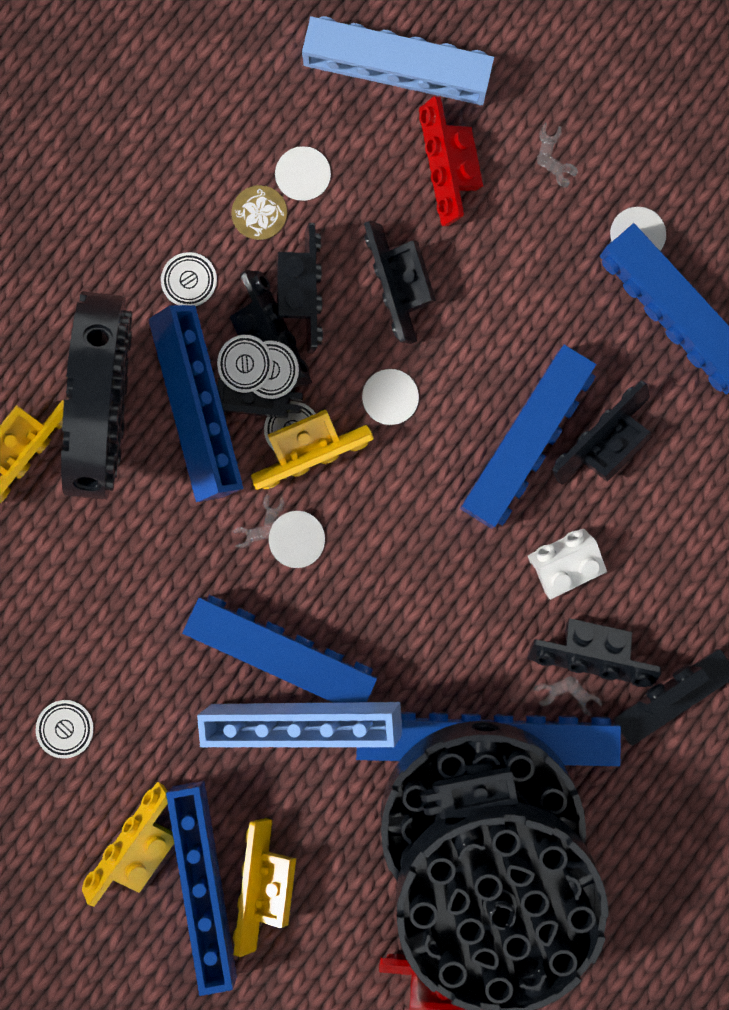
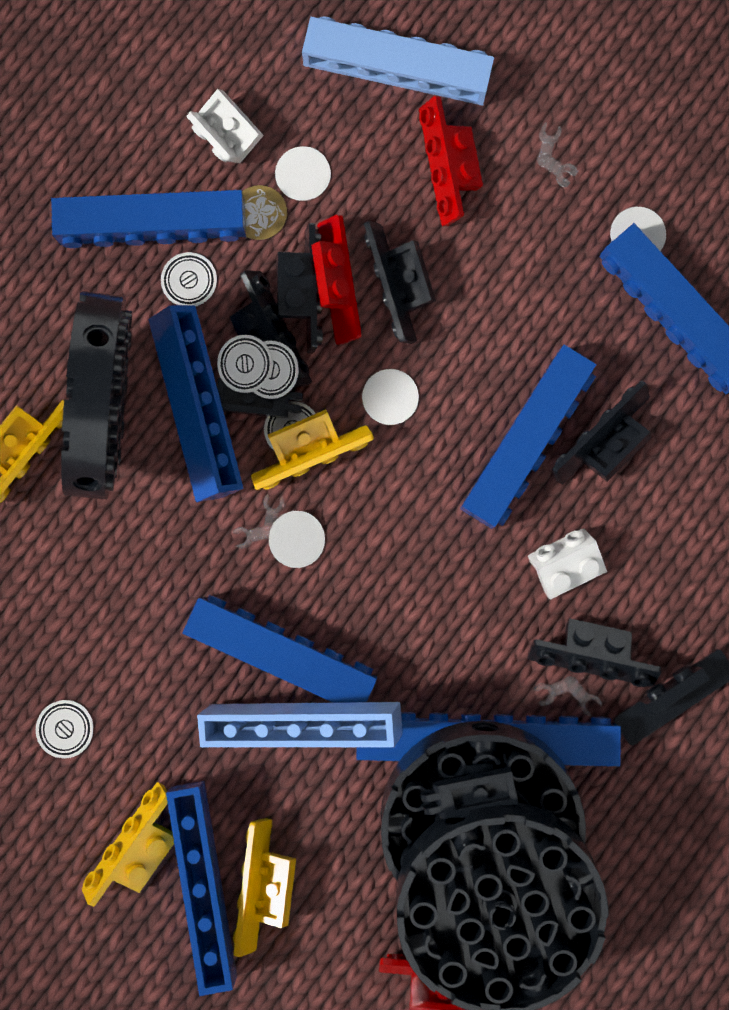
(148, 218): none -> blue brick
(225, 128): none -> white bracket
(336, 279): none -> red bracket

